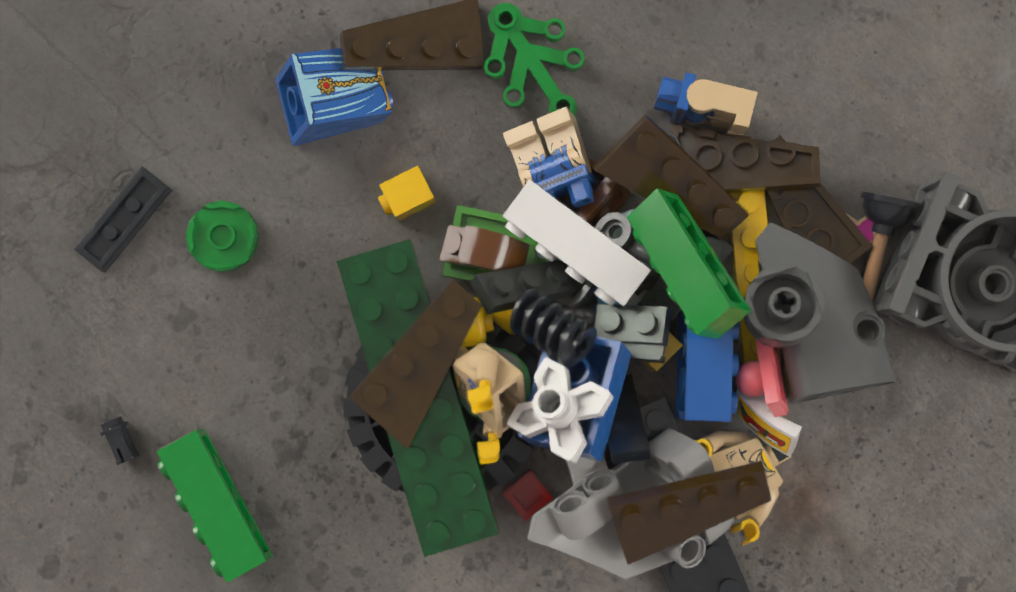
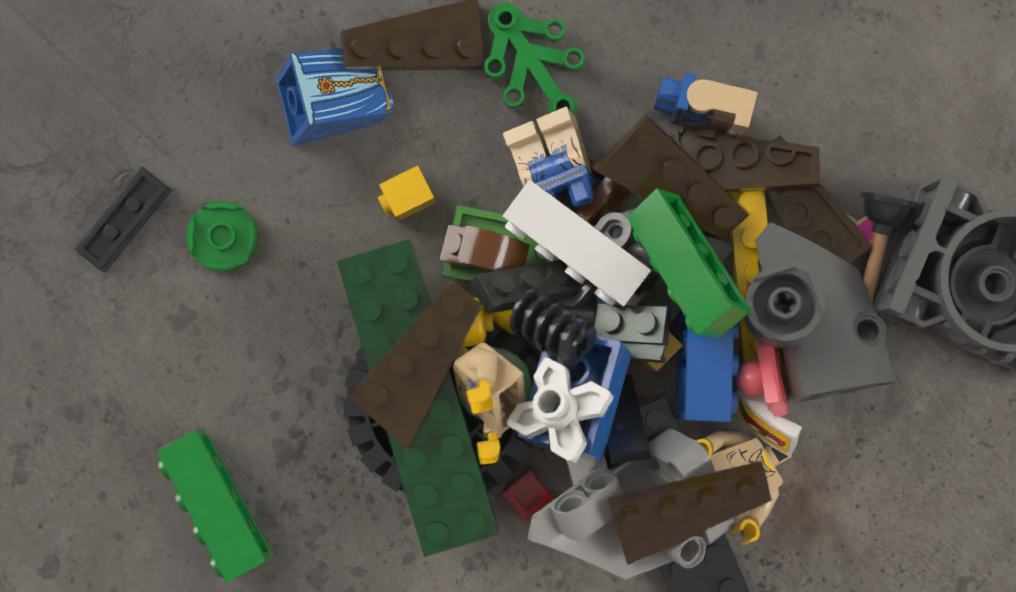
(119, 440): black pin -> none

